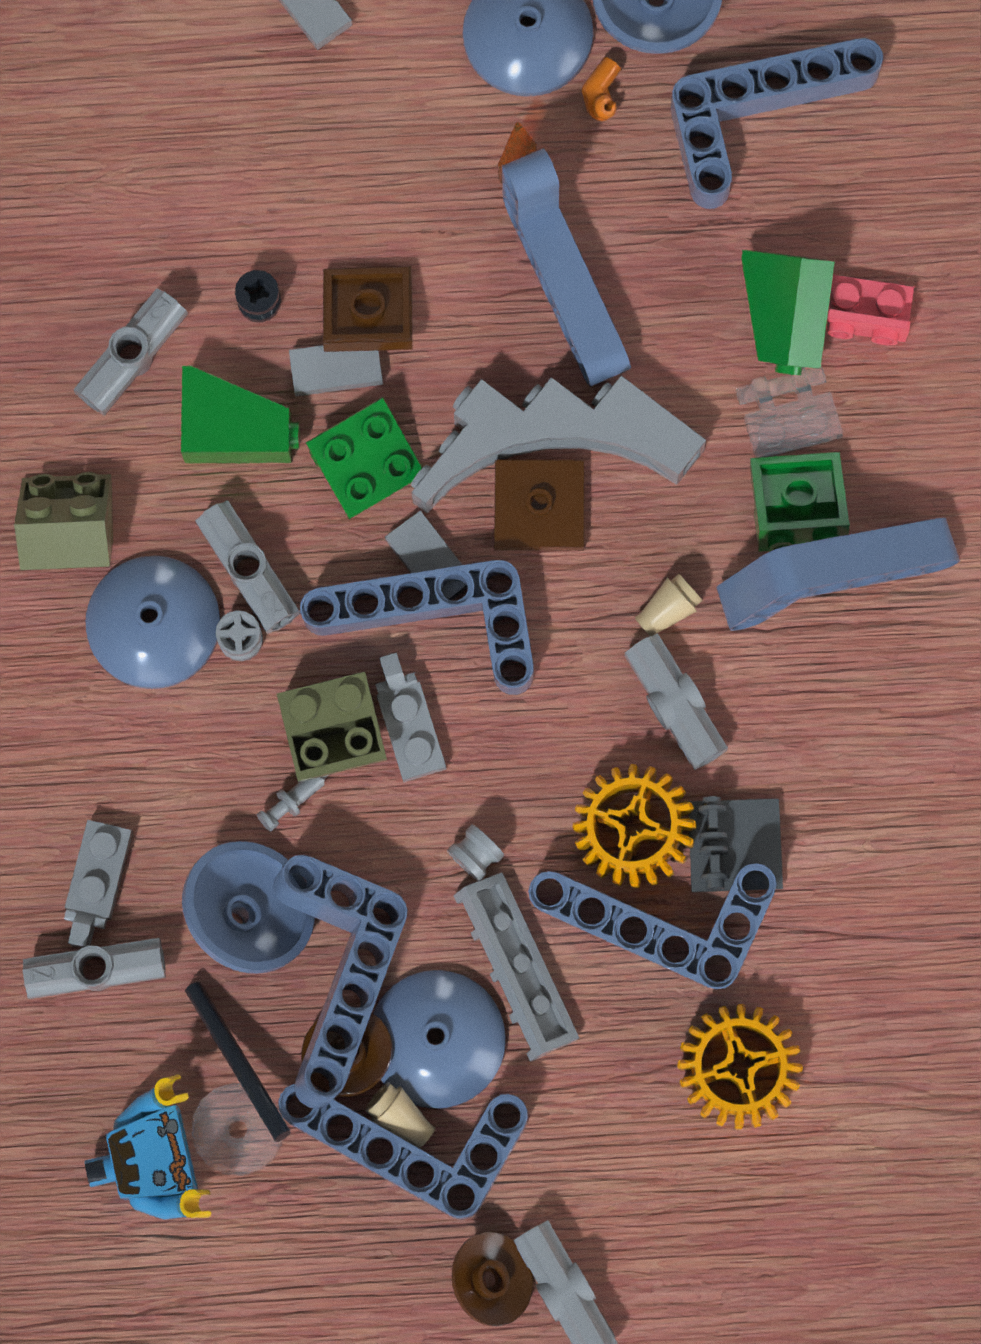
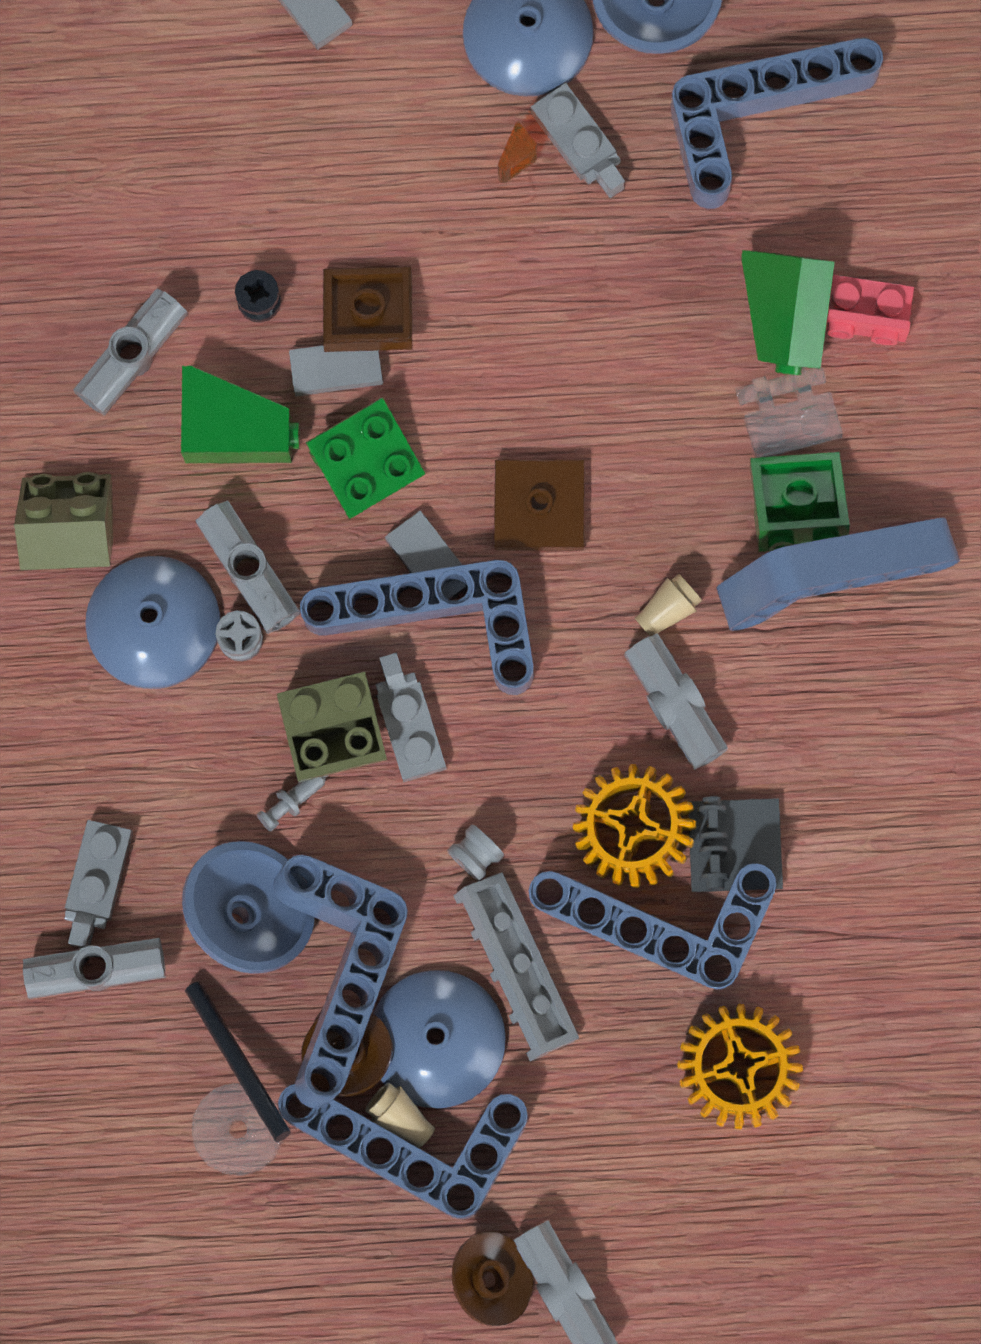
(151, 1157): torso -> none
(532, 203): sand blue beam -> none
(554, 418): light grey arch -> none
(579, 139): none -> light grey hinge
(596, 90): orange arm -> none

